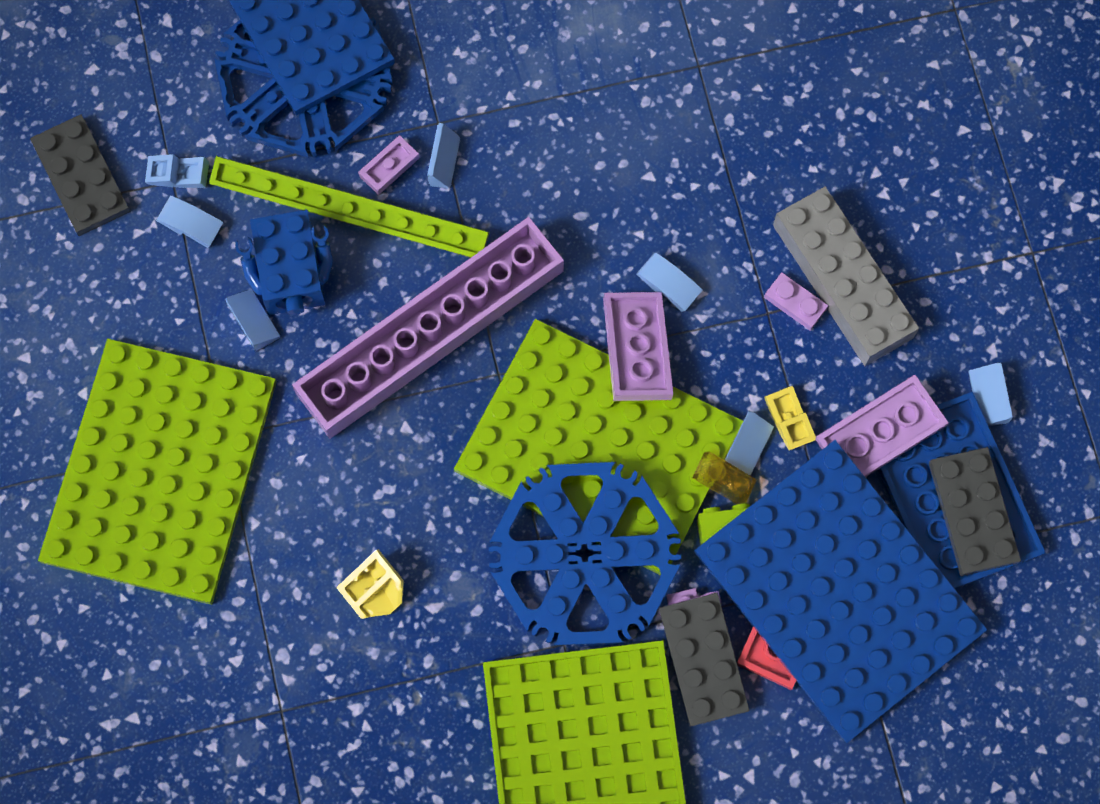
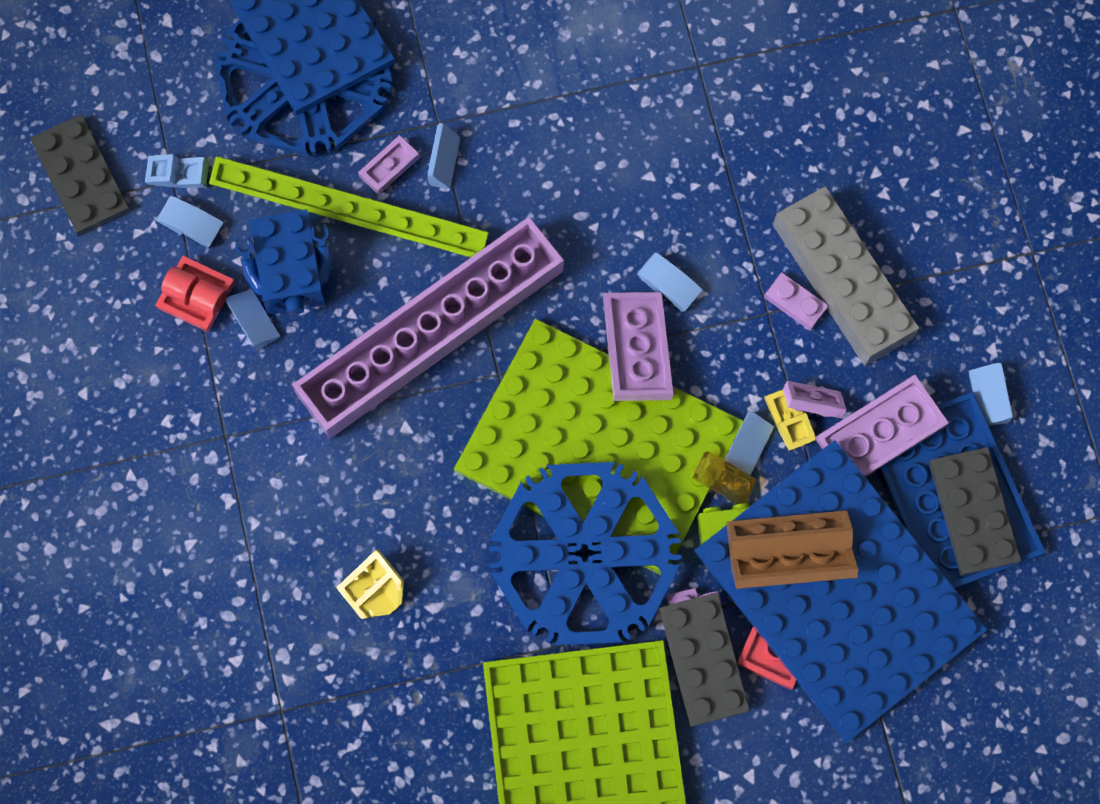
(158, 471): lime plate -> none
(194, 293): none -> coral plate
(791, 549): none -> medium nougat slope
(814, 399): none -> lavender plate

